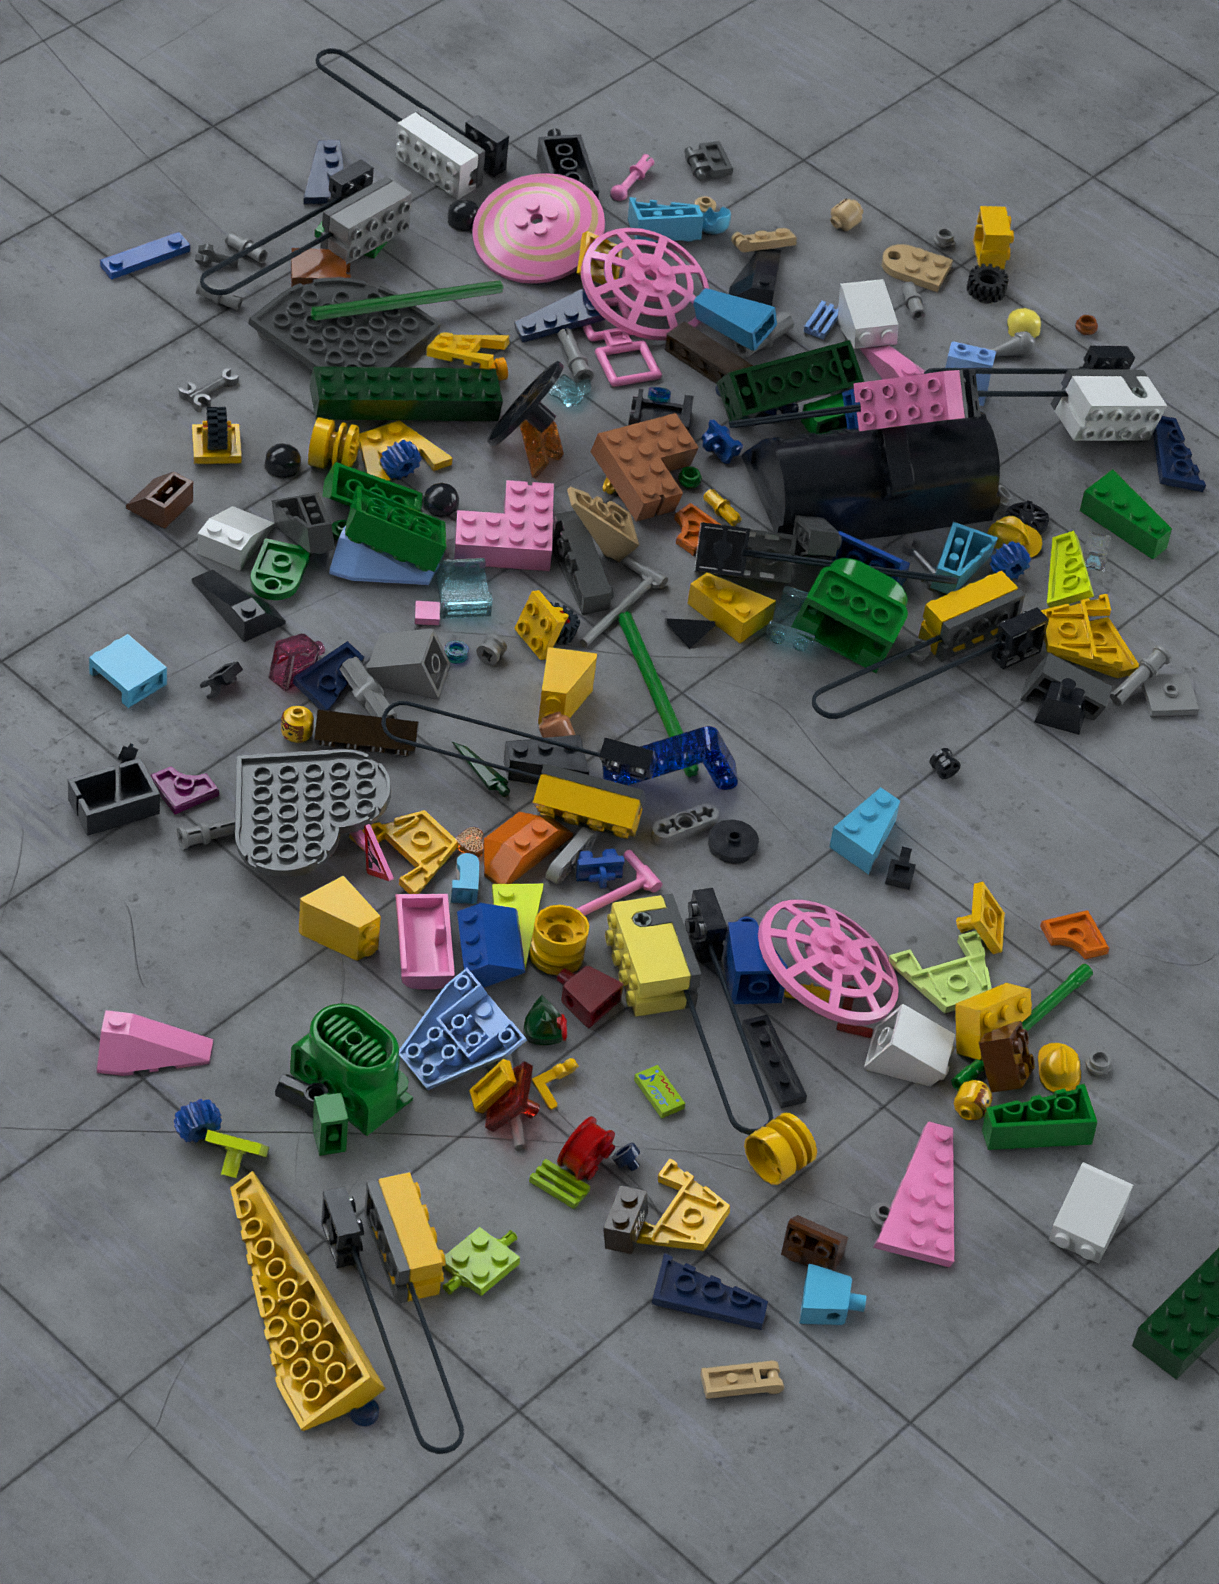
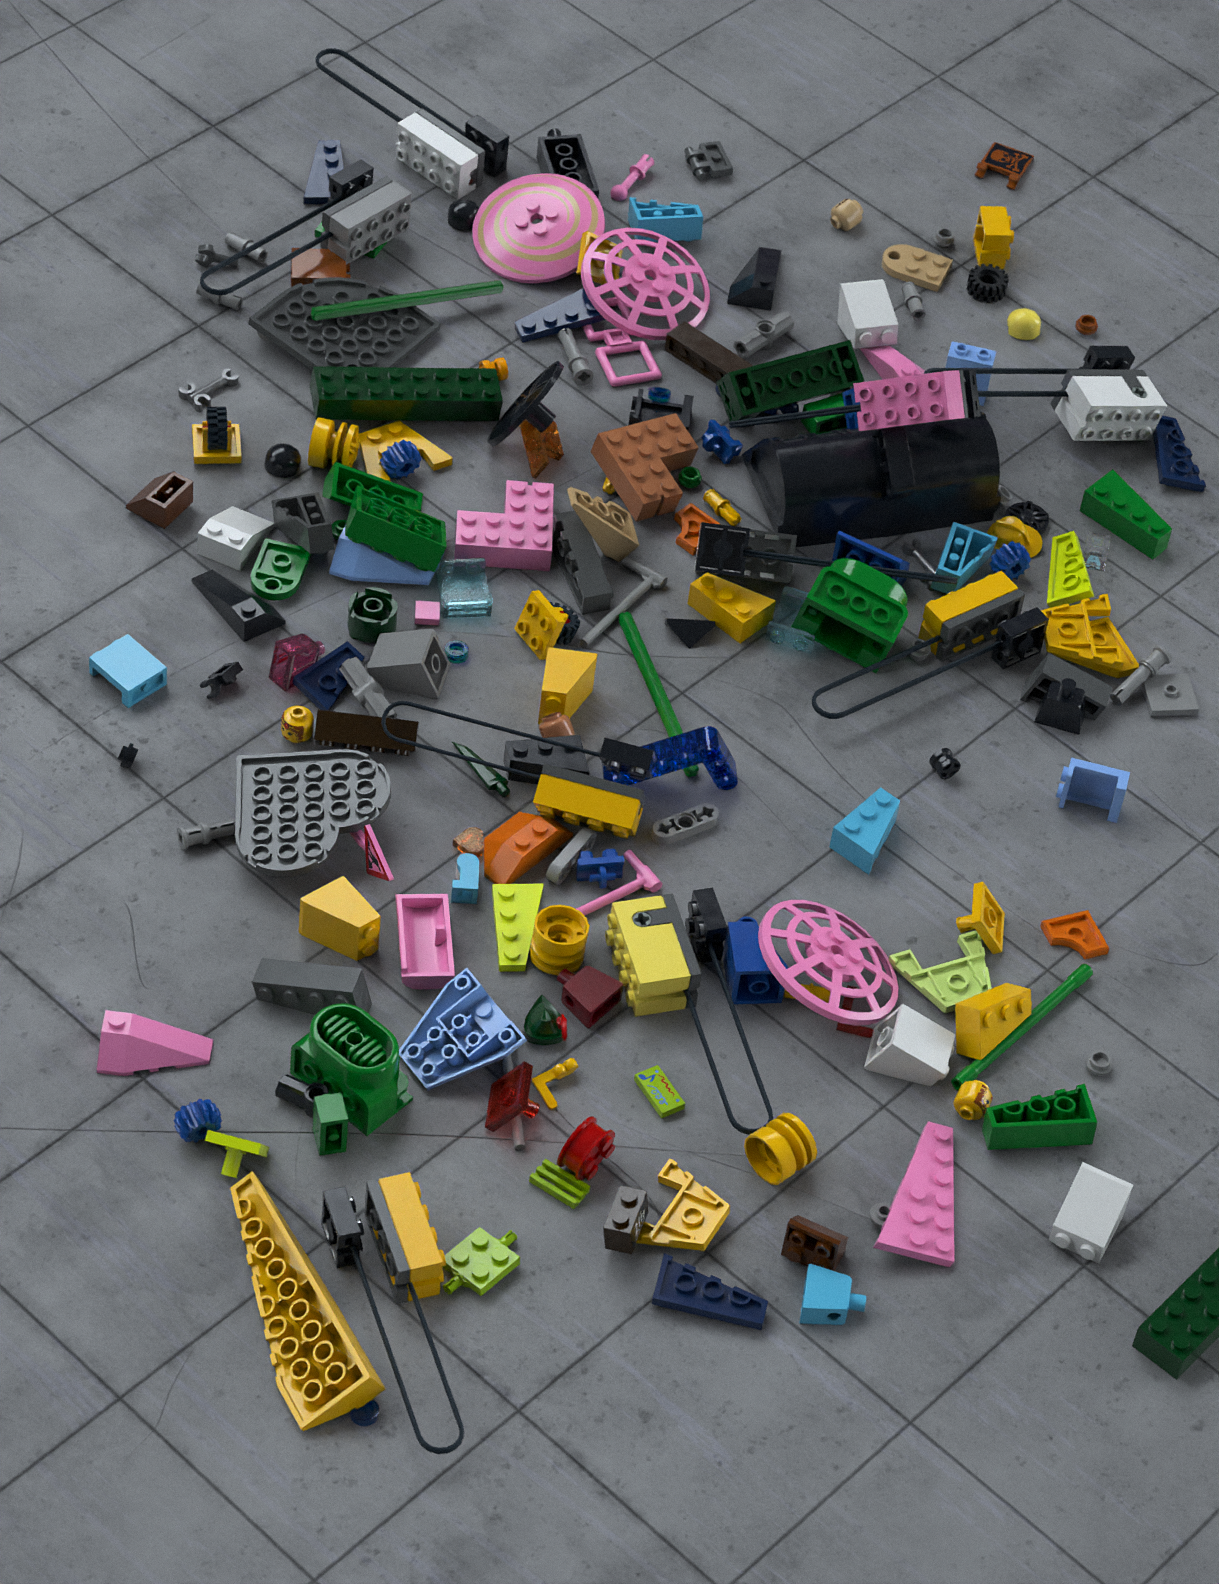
(108, 806): black piece -> none
(145, 255): plate -> none
(183, 790): magenta tile -> none
(310, 985): none -> dark grey wedge
(371, 614): none -> dark green brick
(421, 843): yellow wing -> none
(441, 499): black hair -> none
(465, 347): yellow wing -> none
(491, 649): light grey wheel -> none
(491, 942): blue slope -> none
(492, 1086): yellow tile -> none
(569, 392): clear light blue plate -> none
(626, 1156): dark blue tile -> none
(705, 203): tan plate -> none
(716, 221): medium azure hair -> none
(733, 841): black plate -> none
(735, 317): dark azure slope -> none
(741, 1379): tan plate -> none
(764, 240): tan plate -> none
(774, 1061): black plate -> none
(815, 538): dark grey wedge -> none
(827, 311): light blue tile -> none
(901, 871): black plate -> none
(1005, 161): none -> flag
(1007, 1057): reddish brown slope -> none
(1021, 344): light grey piece -> none
(1059, 1067): yellow piece -> none
(1094, 786): none -> light blue panel

